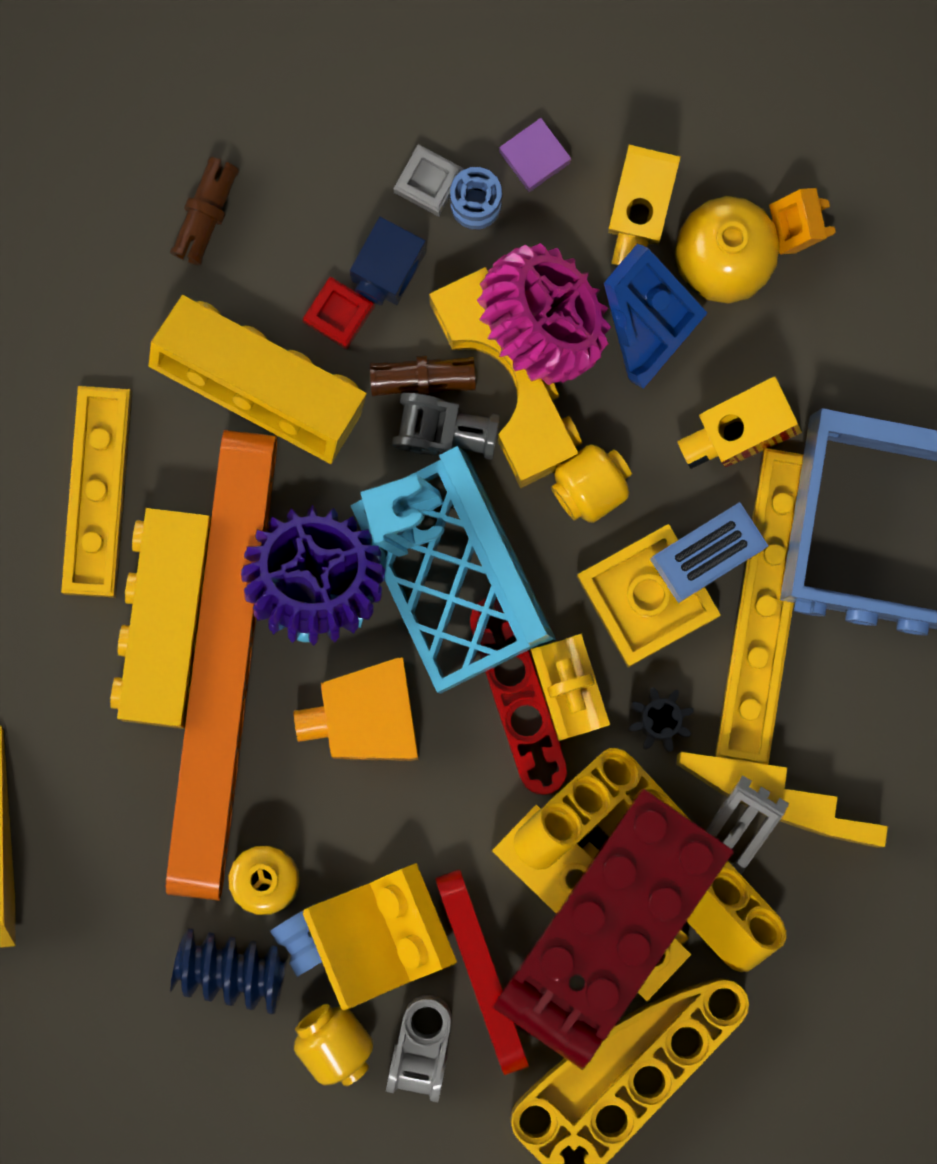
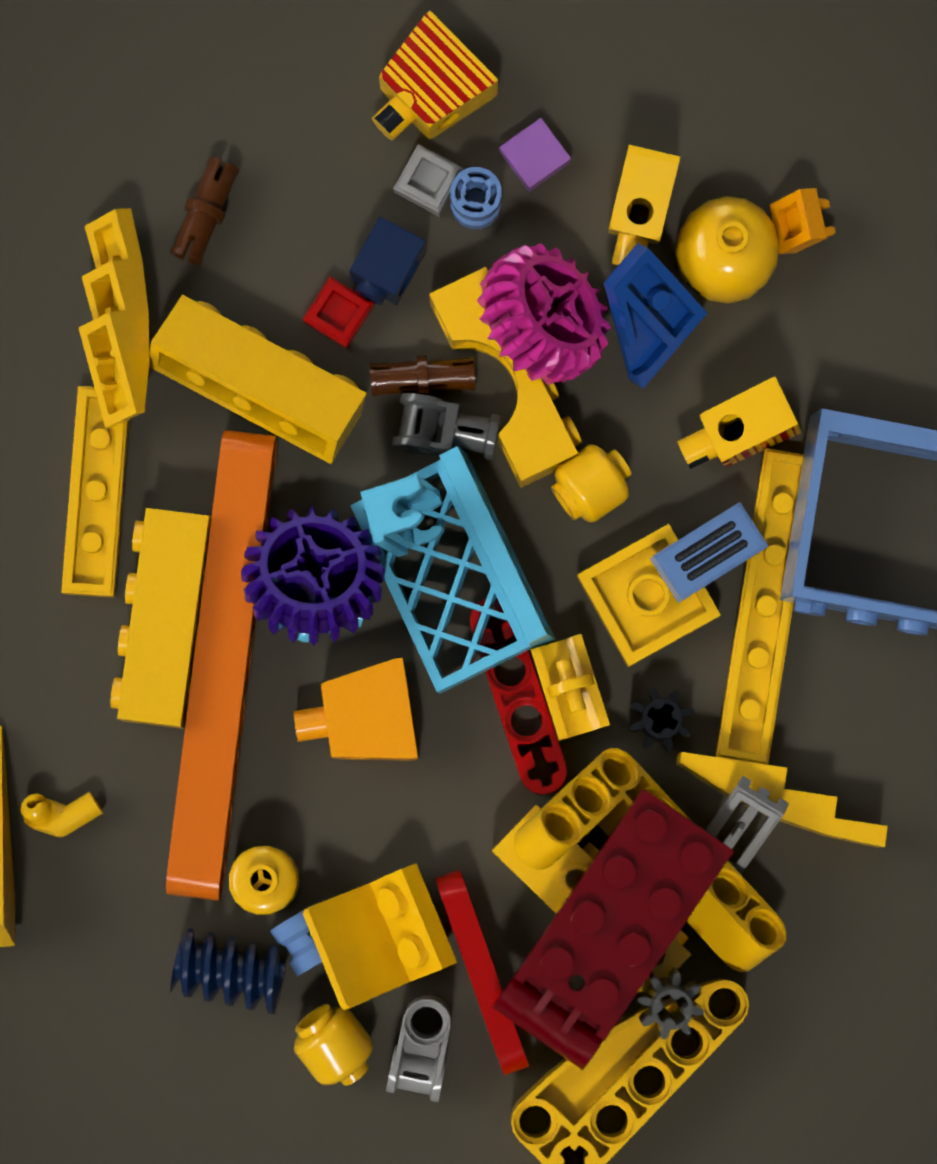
(57, 818): none -> yellow arm
(119, 333): none -> yellow slope
(432, 82): none -> yellow torso
(658, 1013): none -> dark grey gear

